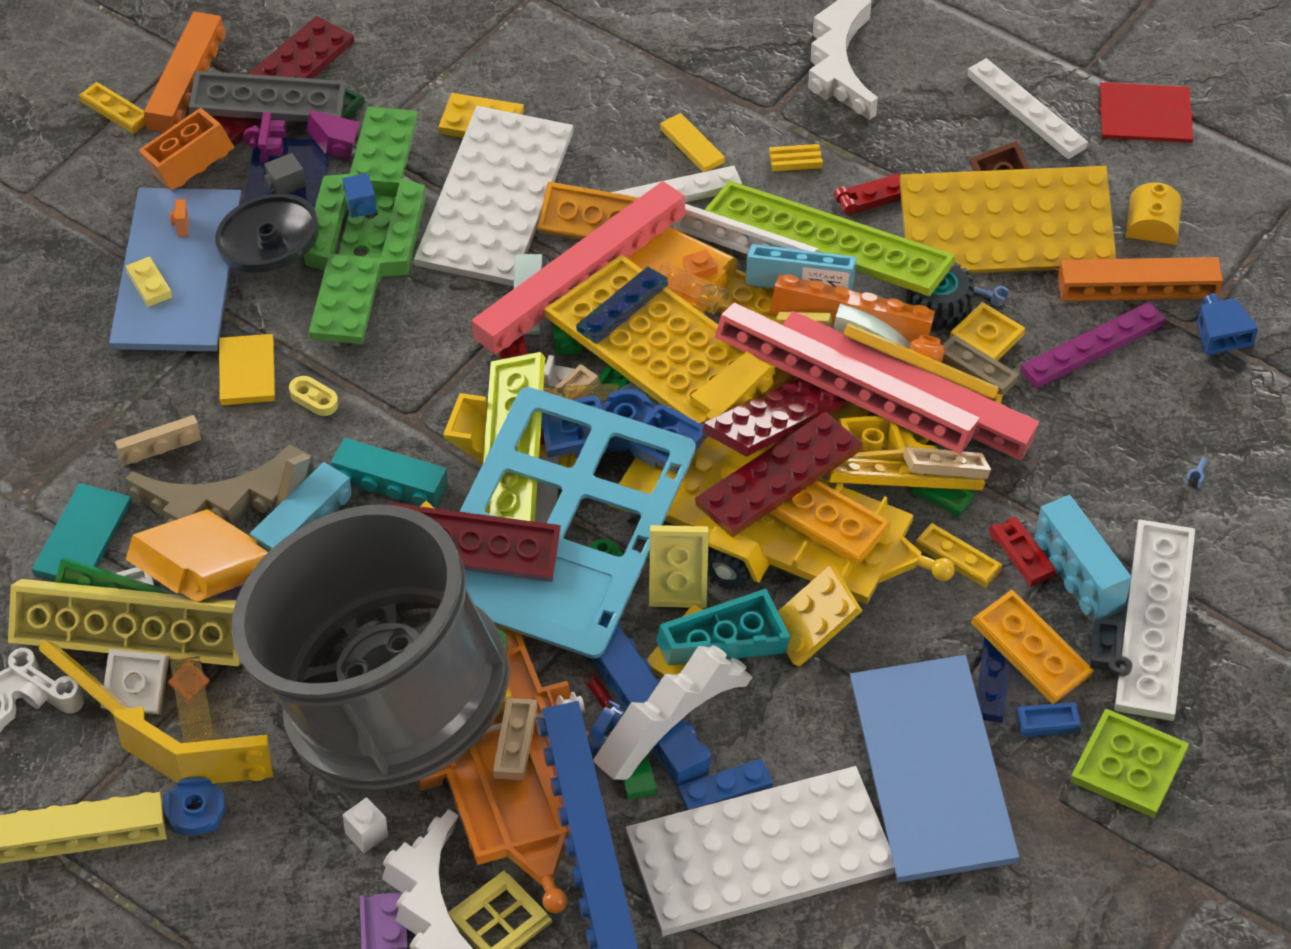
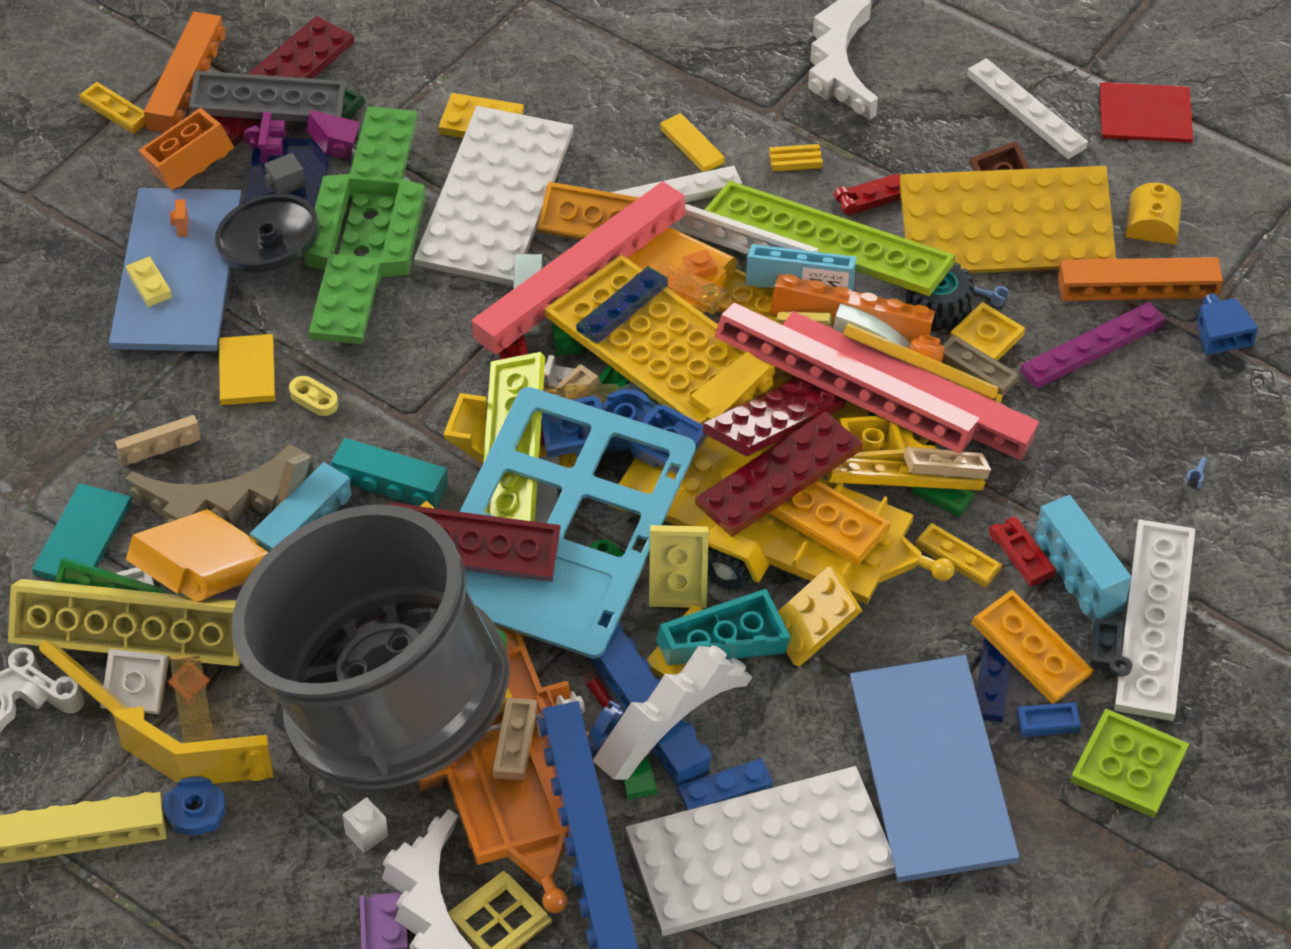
(359, 195): blue brick -> none

